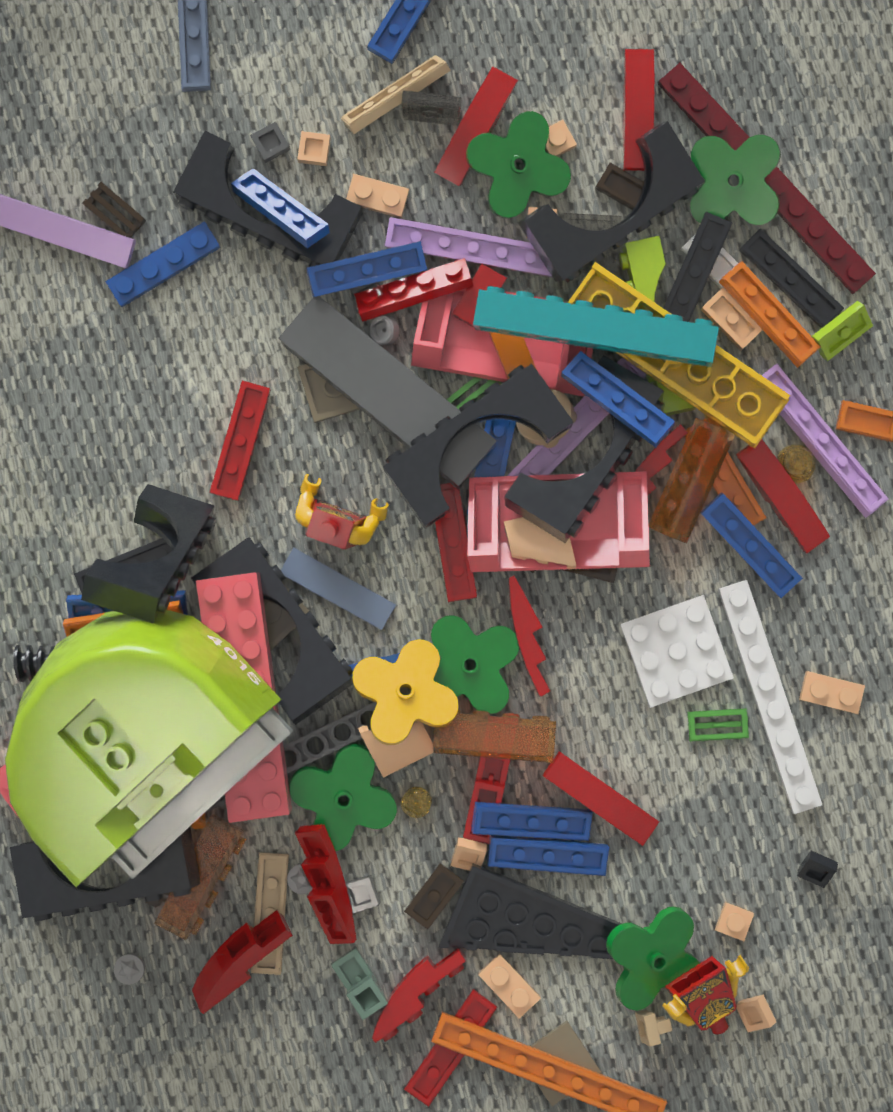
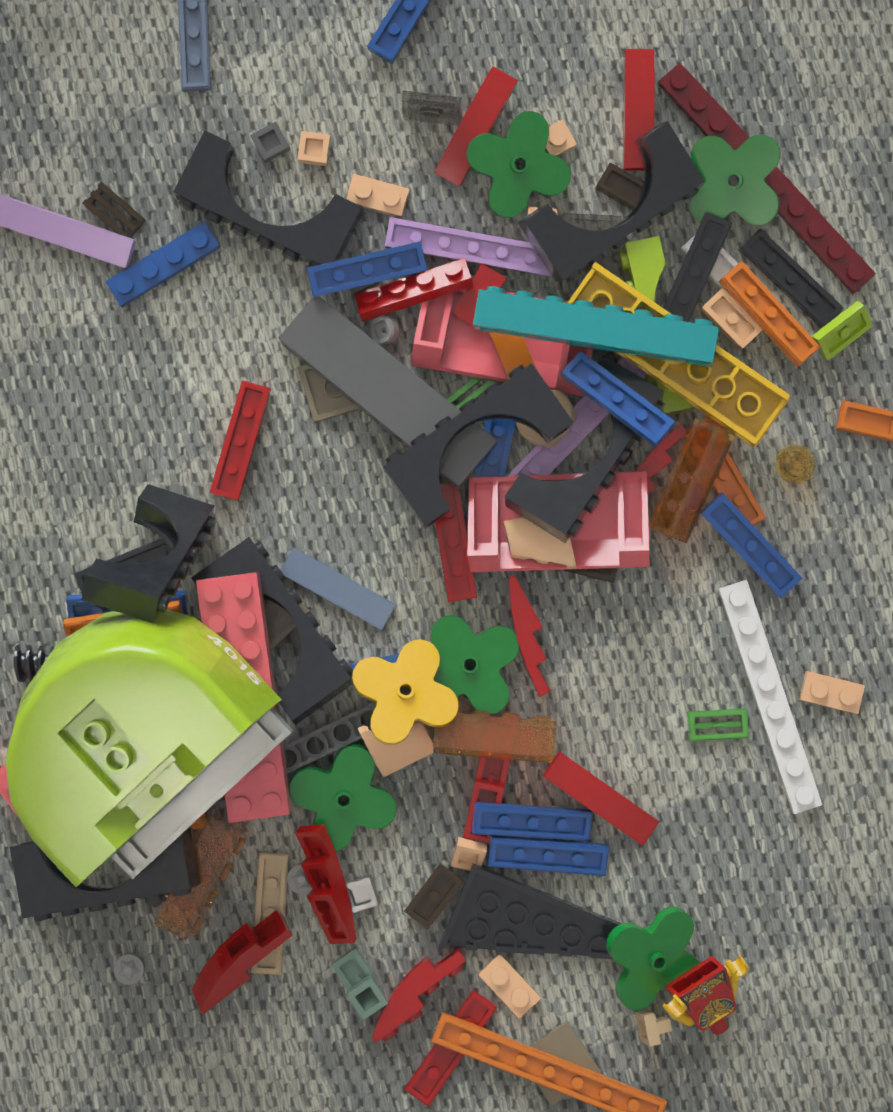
(280, 208): plate -> none
(335, 524): torso -> none
(392, 95): tan tile -> none
(416, 802): clear yellow tile -> none
(676, 651): white plate -> none
(734, 921): light nougat plate -> none
(755, 1013): light nougat plate -> none
(783, 496): red slope -> none
(817, 869): black plate -> none
(827, 446): lavender tile -> none

